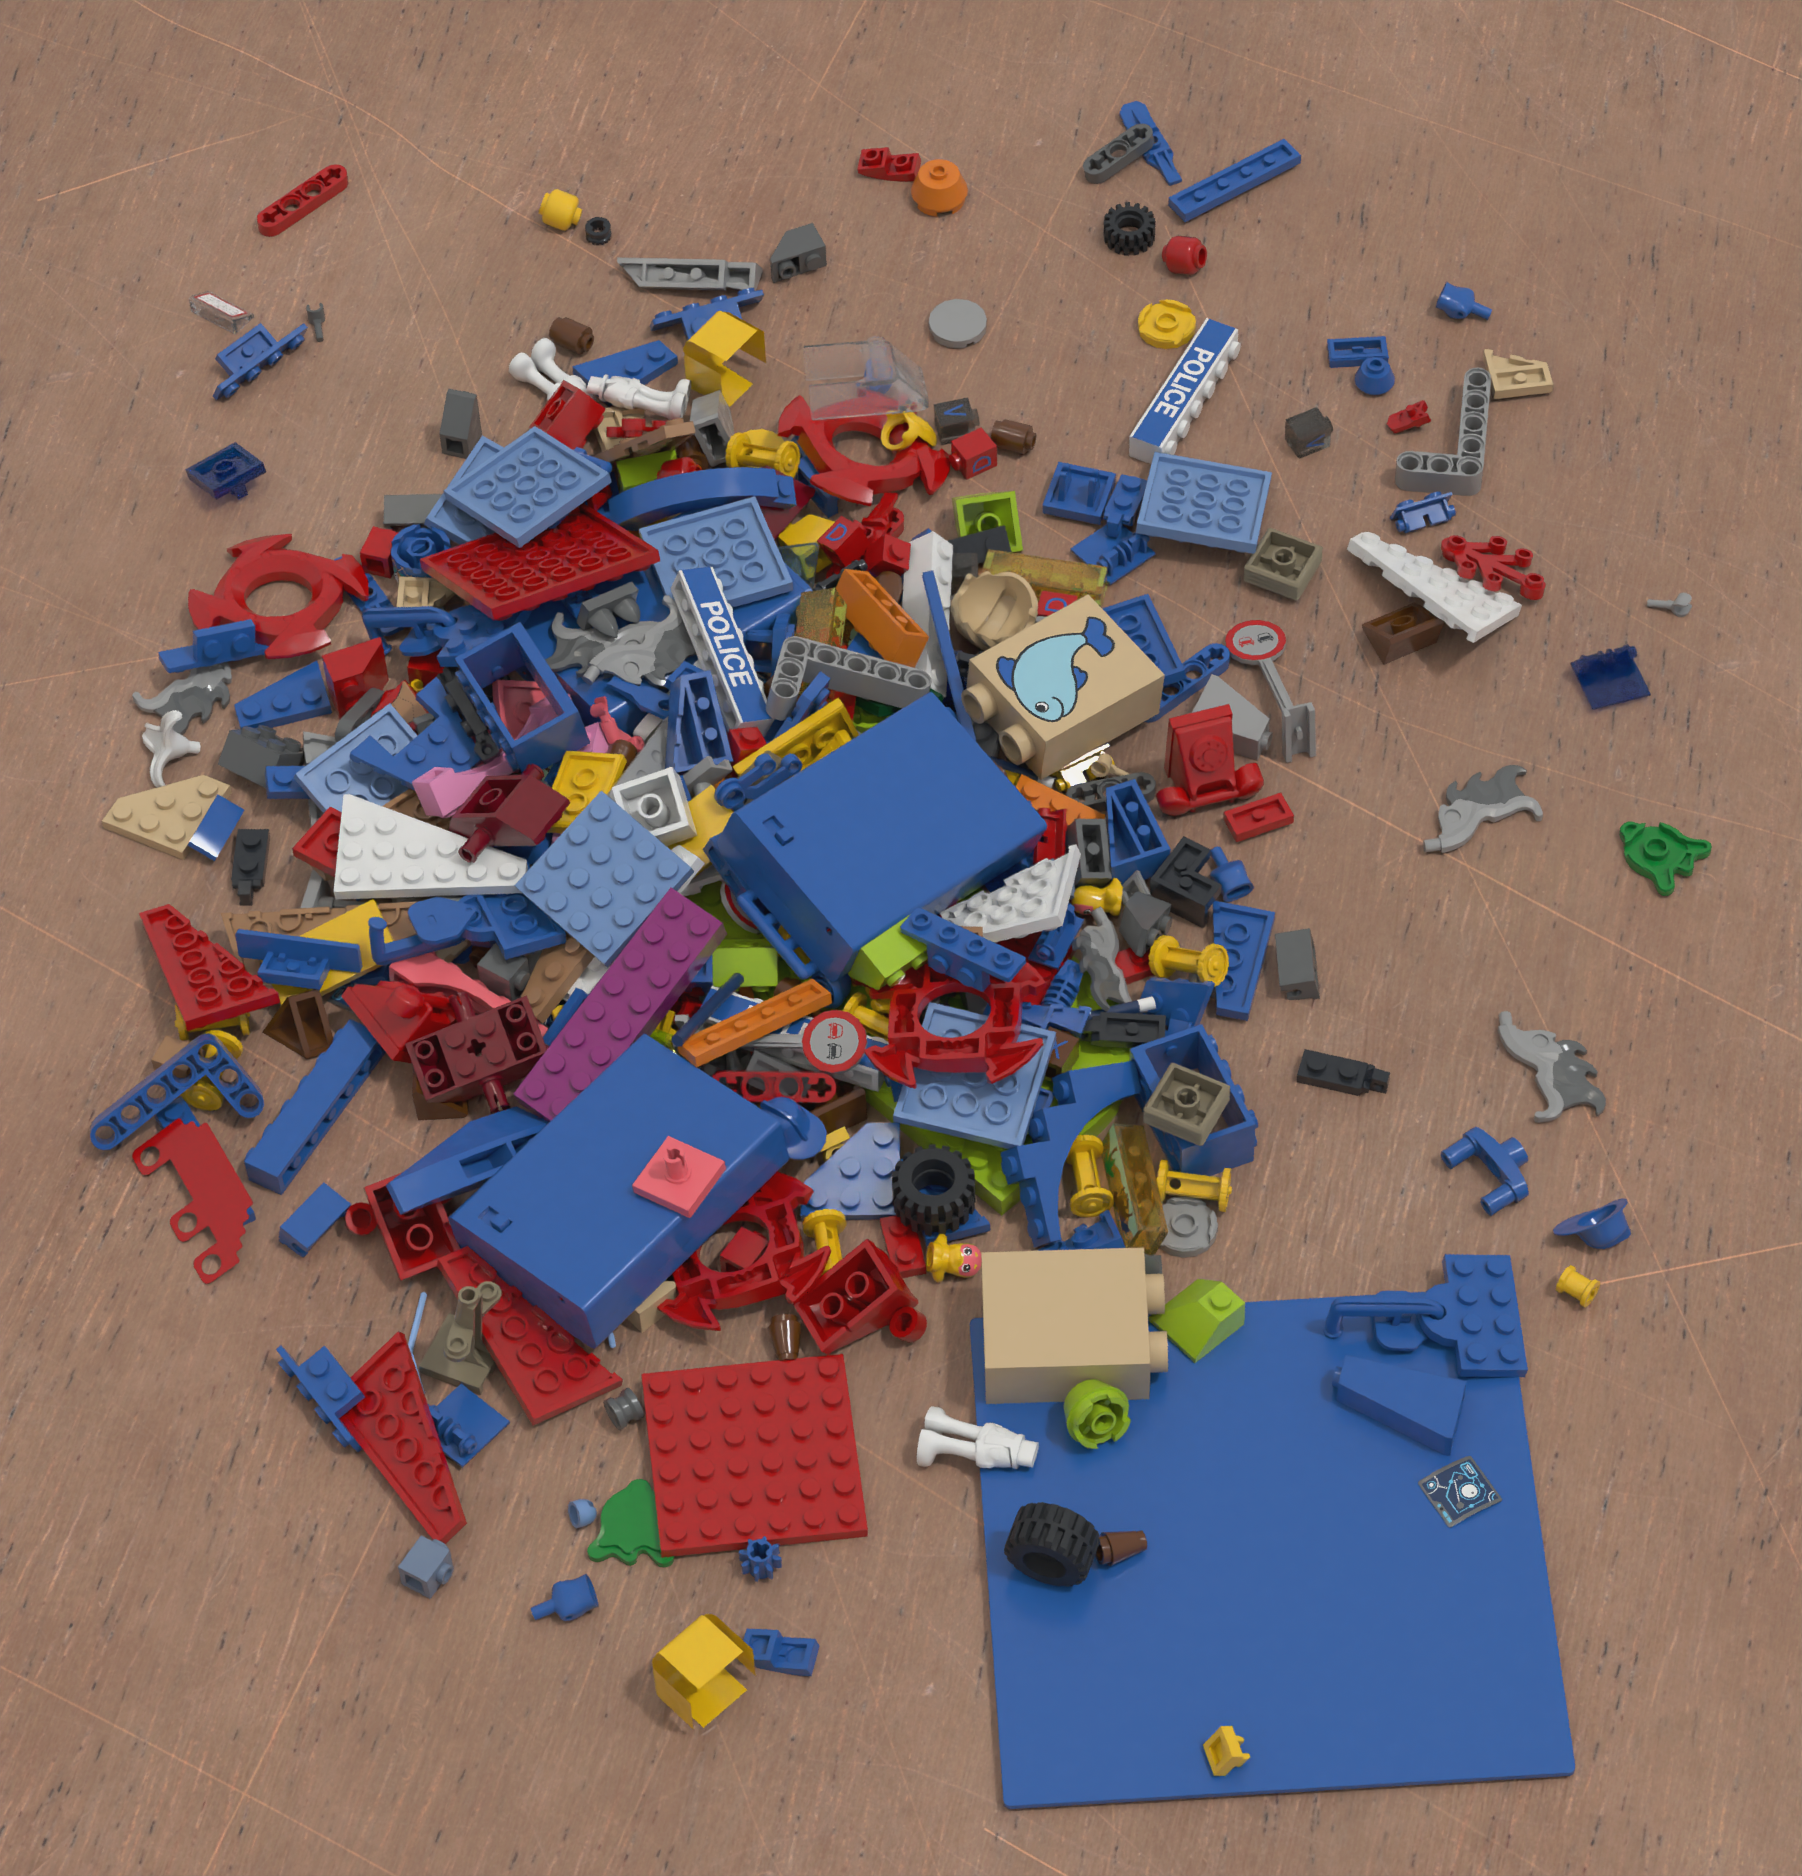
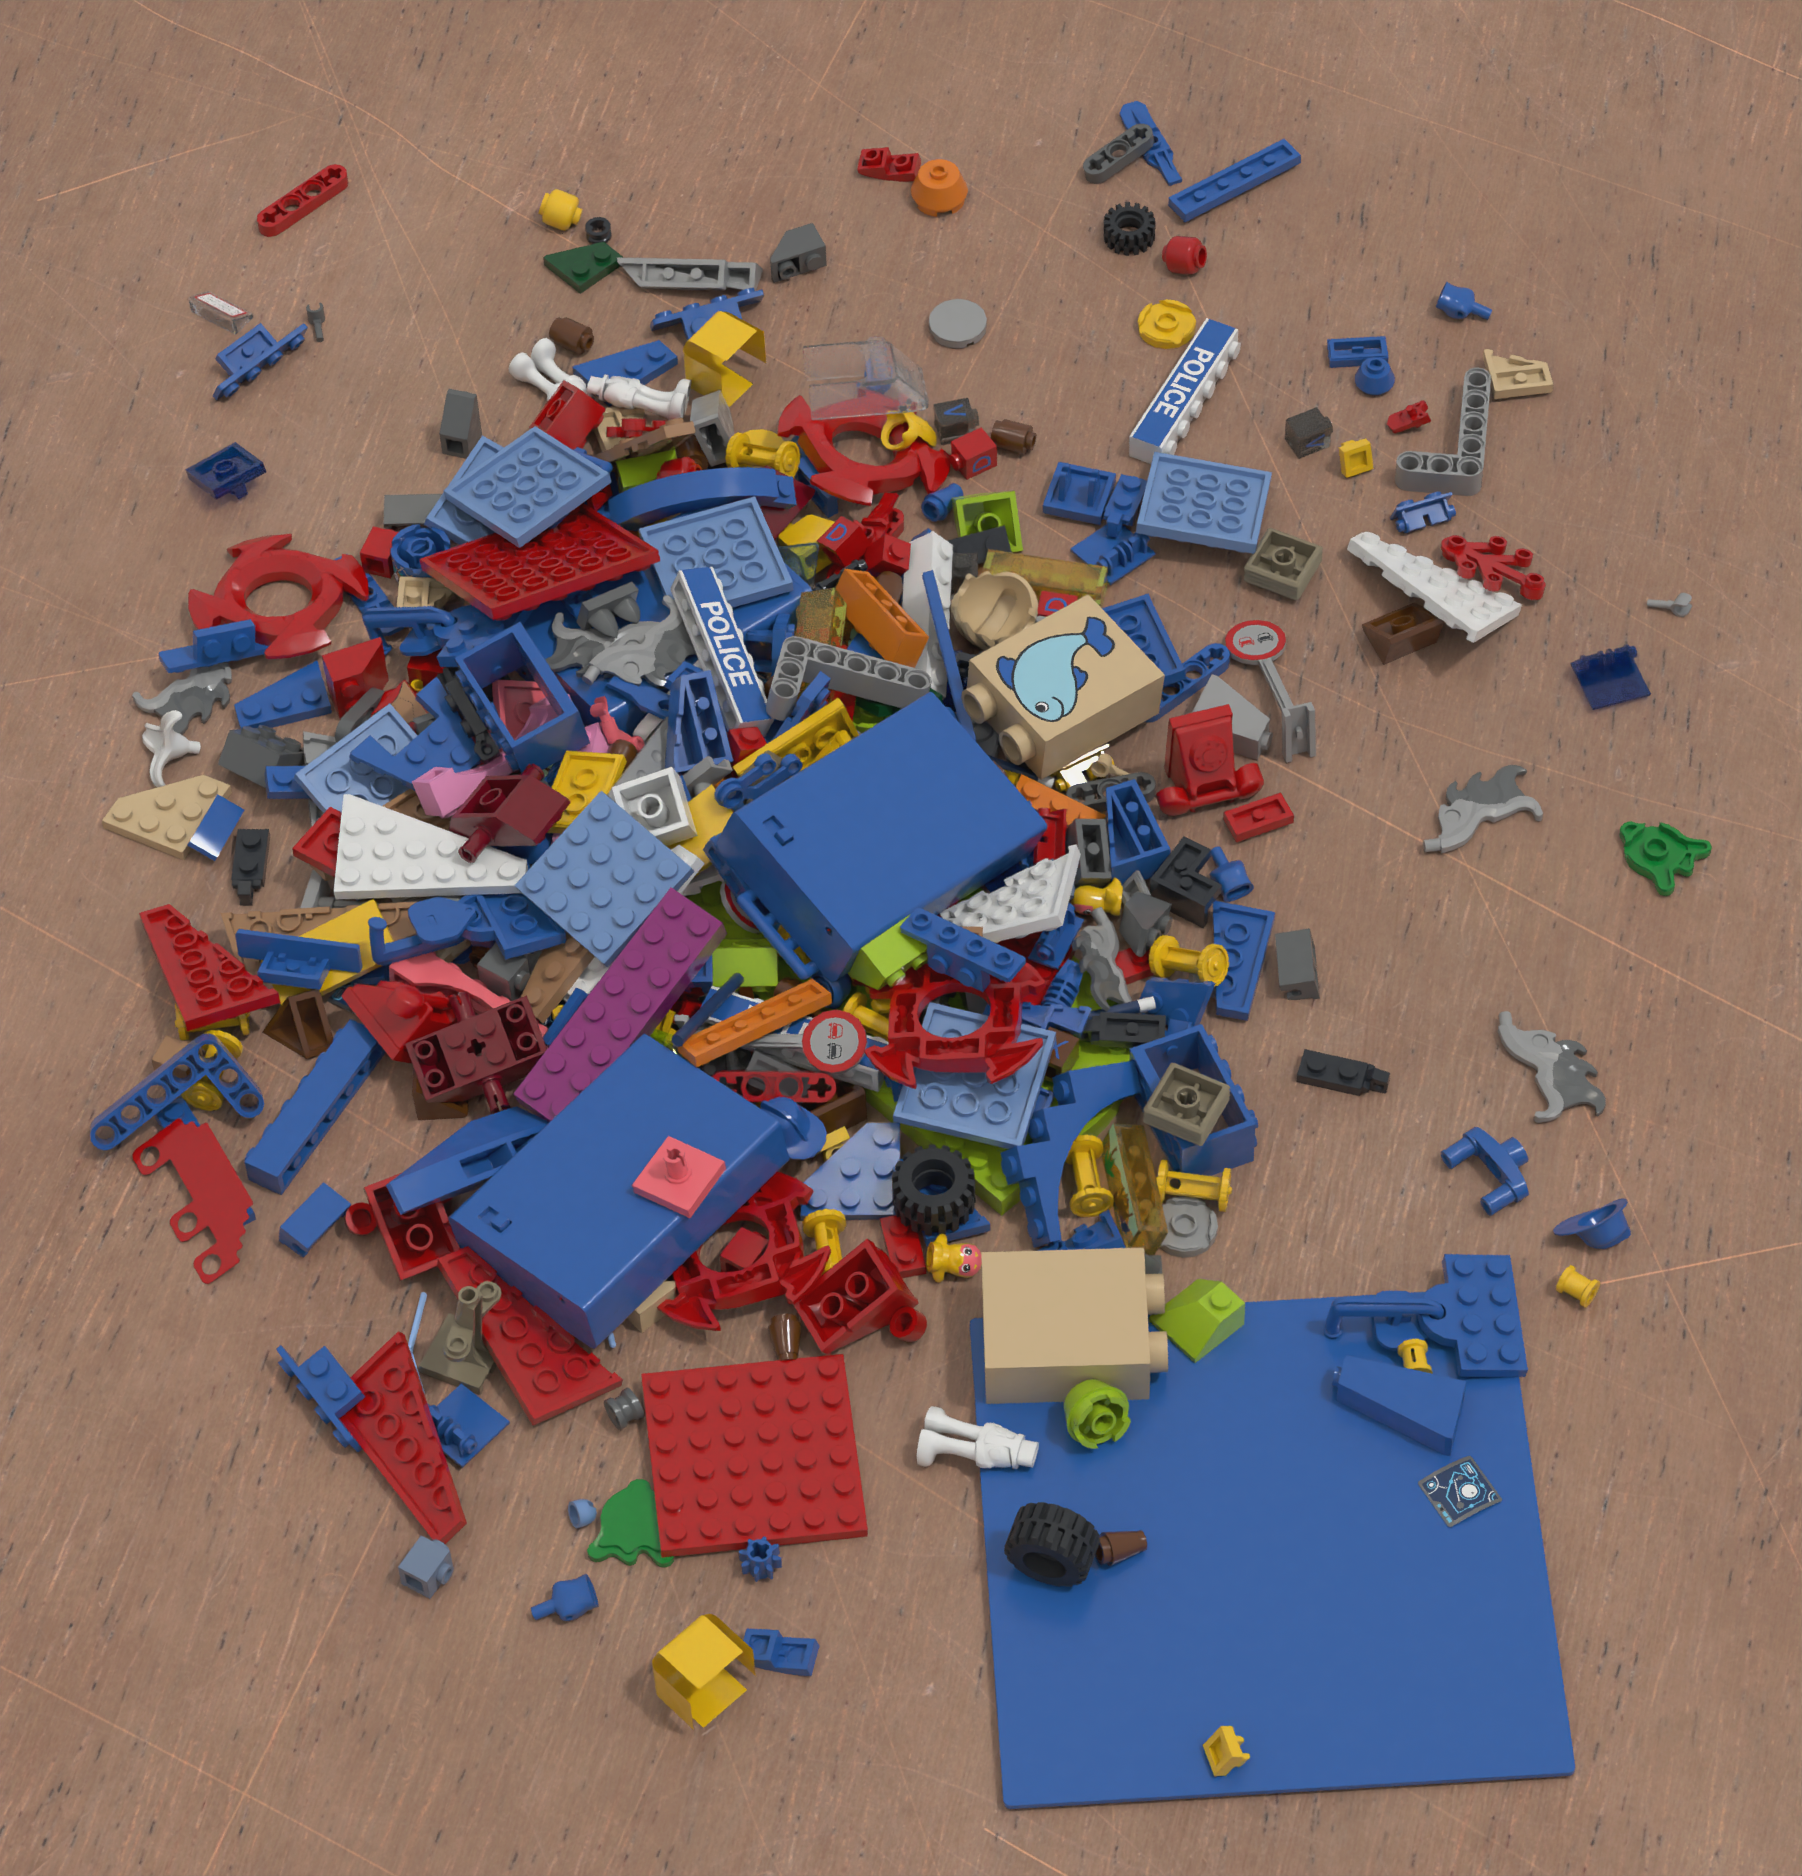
(583, 265): none -> dark green wing
(939, 503): none -> blue cone
(1355, 457): none -> yellow tile
(1420, 1348): none -> yellow bush

